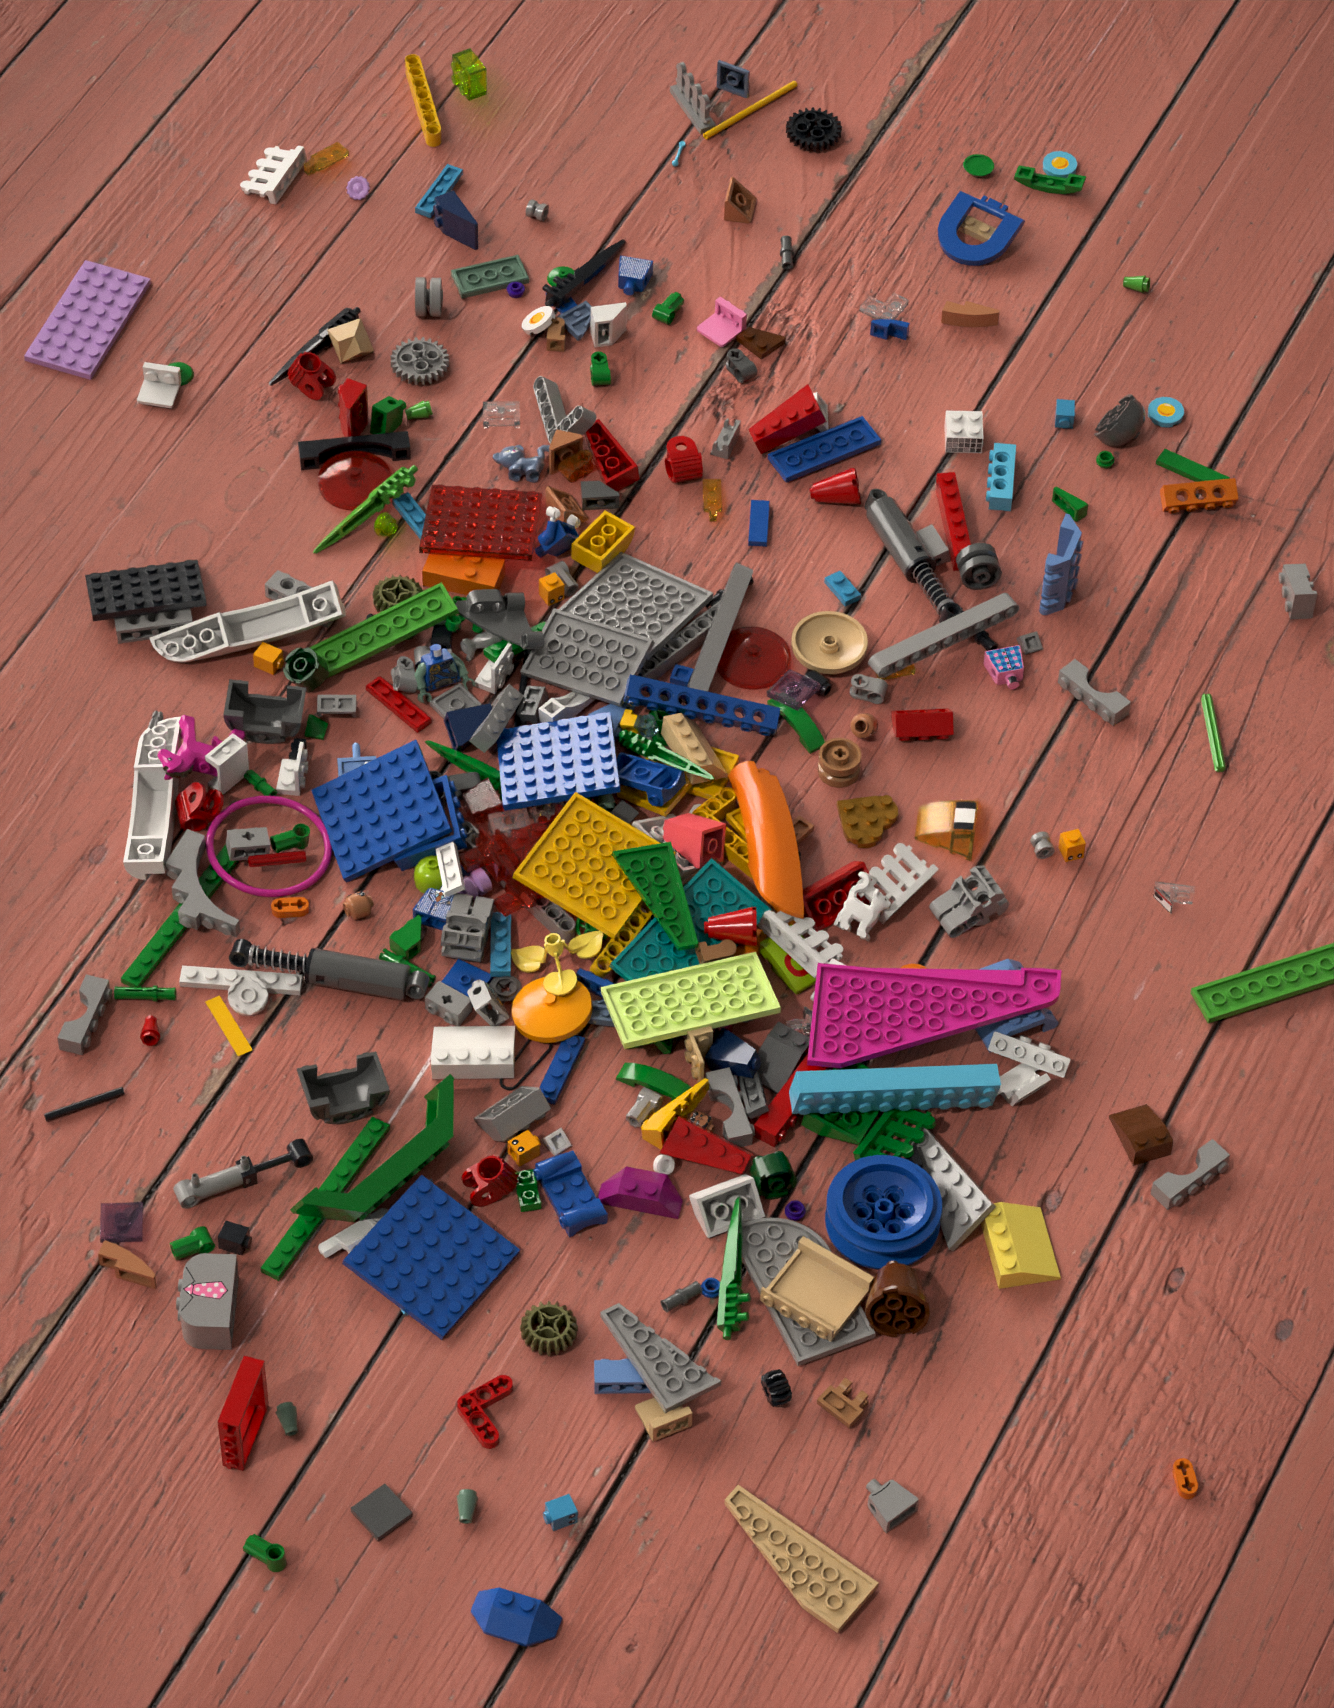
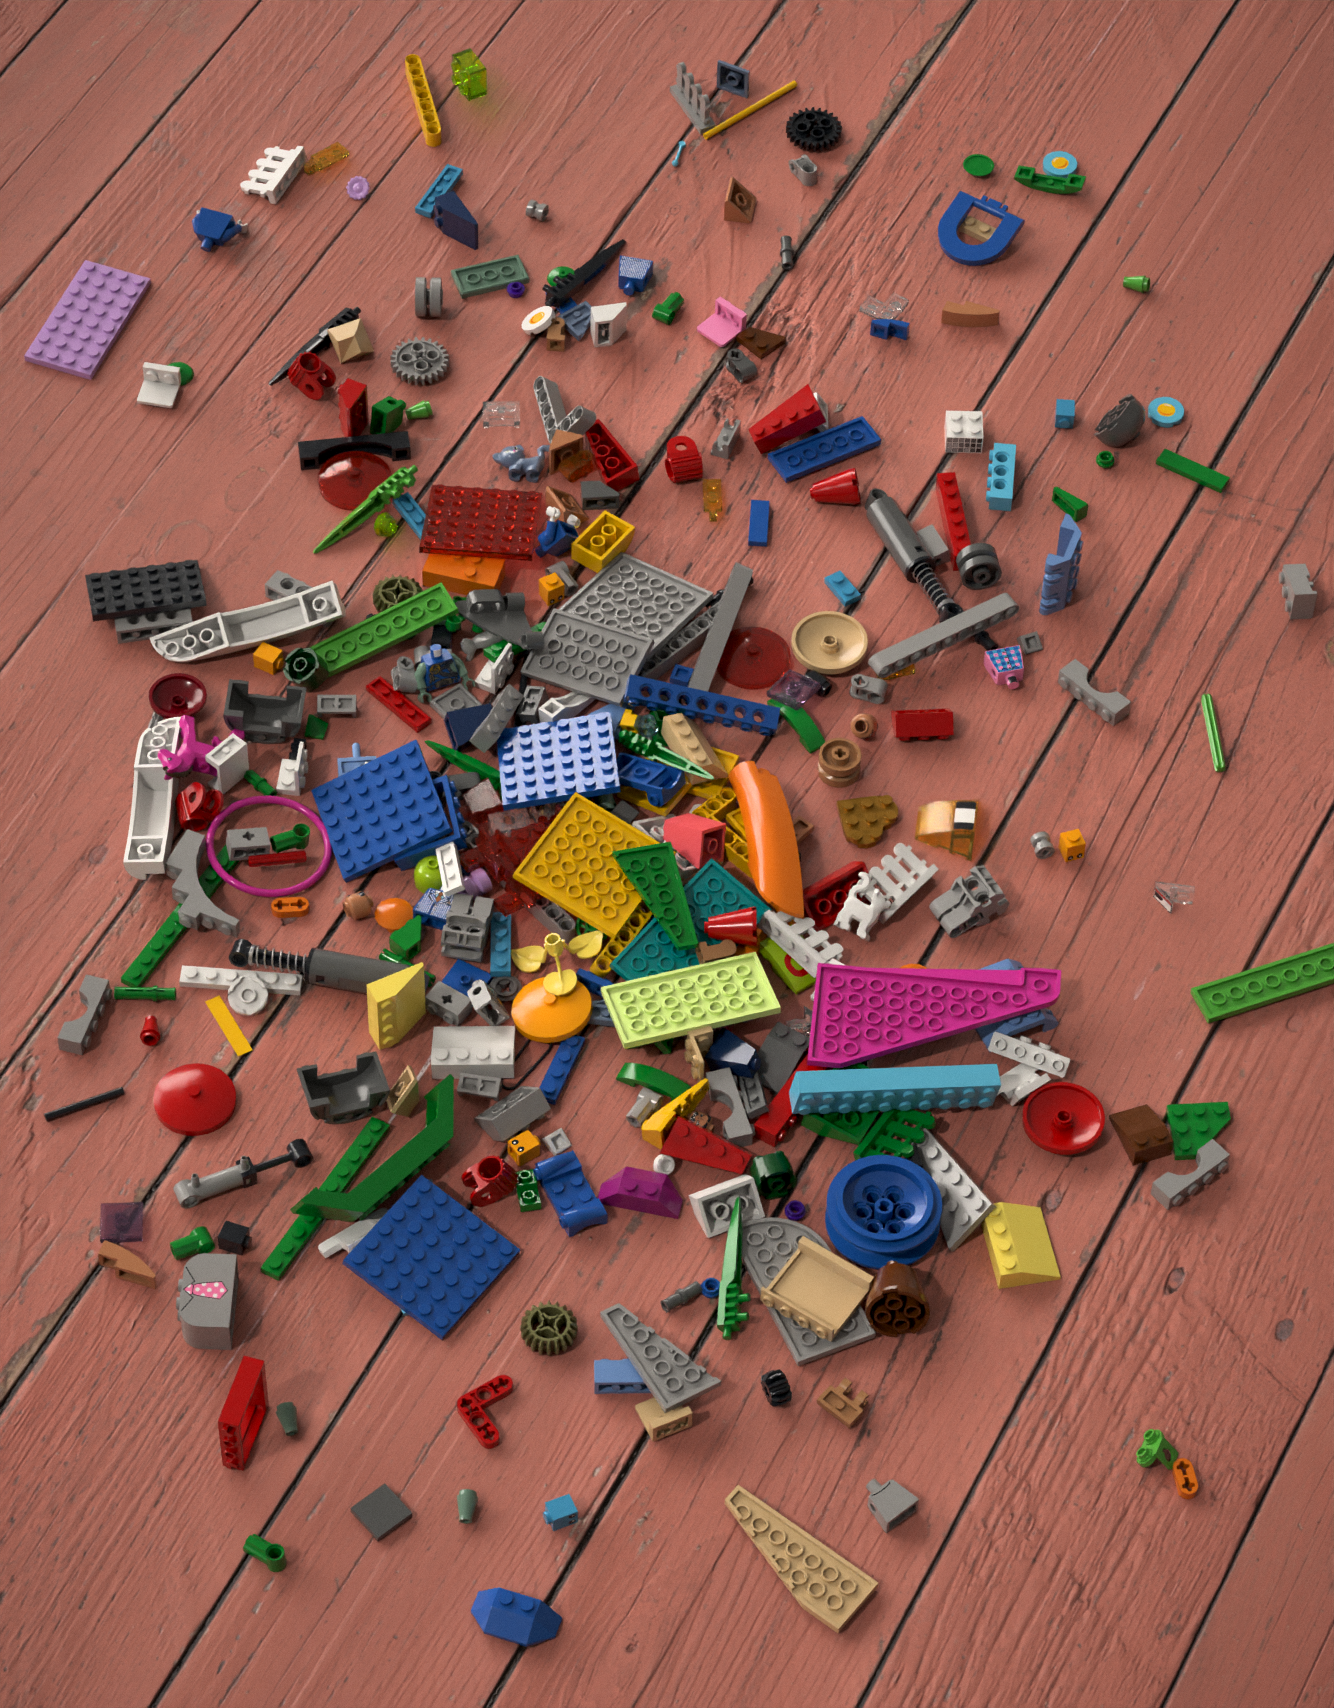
(177, 695): none -> dark red dish
(194, 1099): none -> red dish
(215, 228): none -> blue torso
(393, 913): none -> orange dish
(395, 1005): none -> light yellow slope
(404, 1093): none -> tan slope
(479, 1085): none -> light grey hinge
(599, 369): green piece -> none
(804, 170): none -> light grey piece
(1063, 1118): none -> red dish
(1153, 1448): none -> bright green bracket
(1195, 1125): none -> green plate
(1225, 487): orange brick -> none

